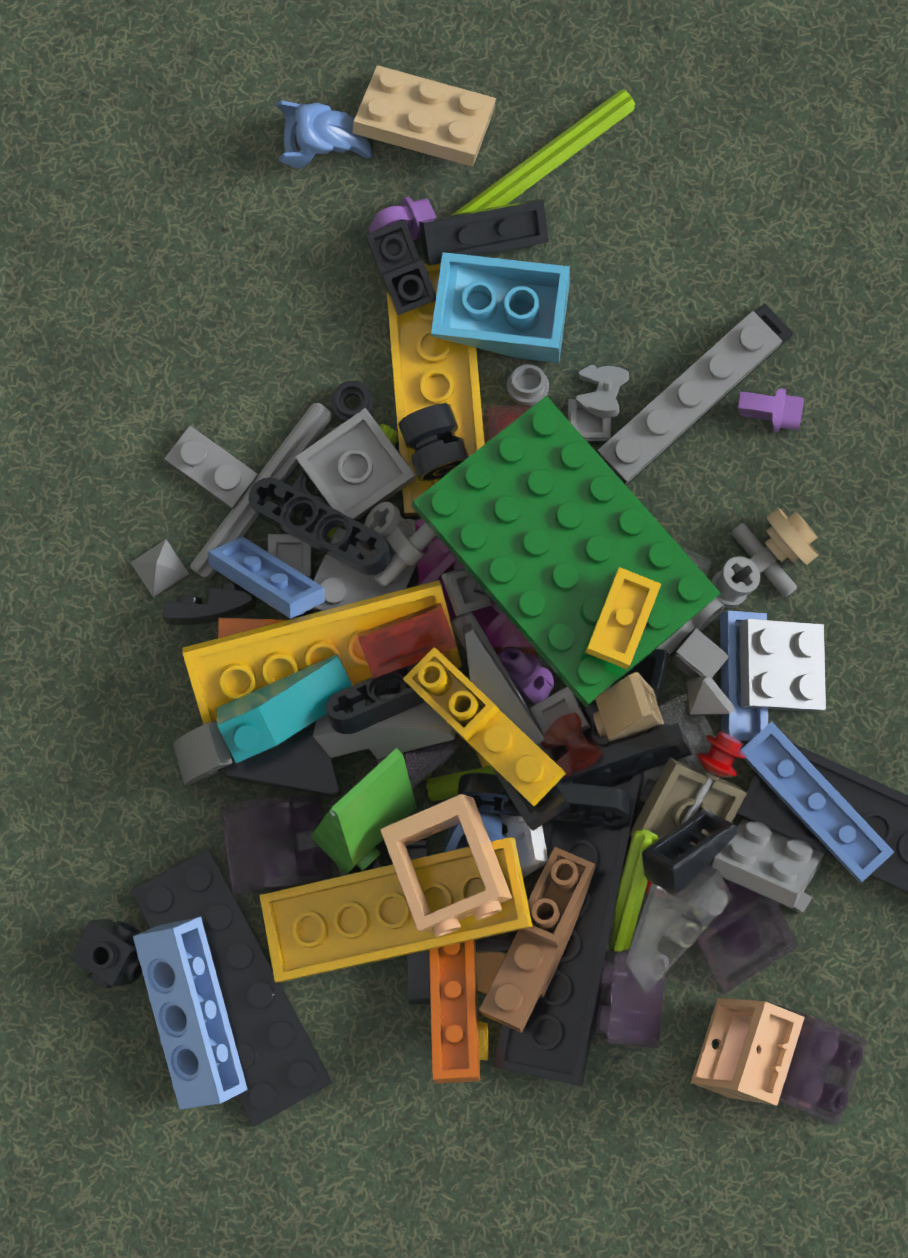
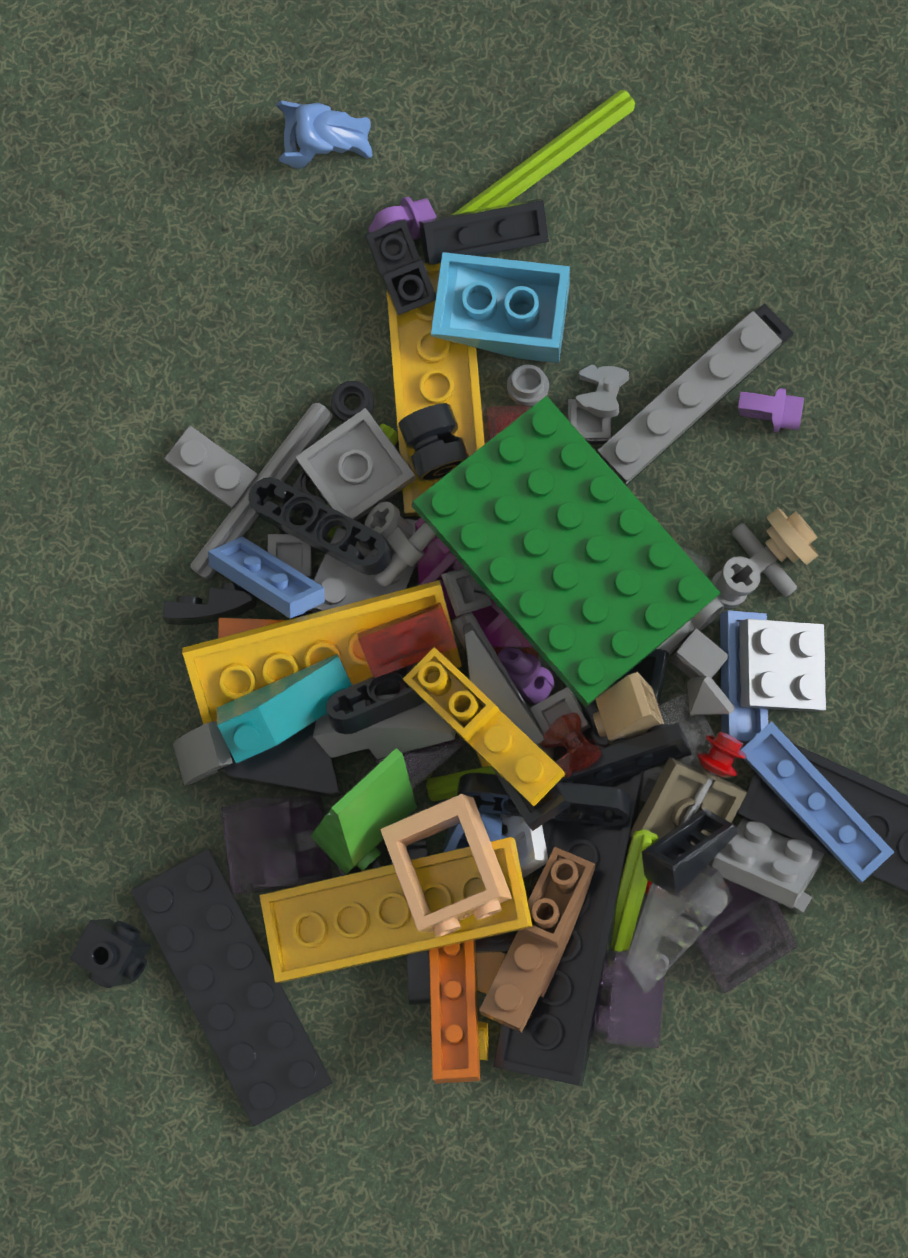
(159, 568): light grey slope -> none
(190, 1013): light blue brick -> none
(424, 115): tan plate -> none
(623, 618): yellow plate -> none
(736, 1066): light nougat window -> none
(822, 1069): clear purple slope -> none

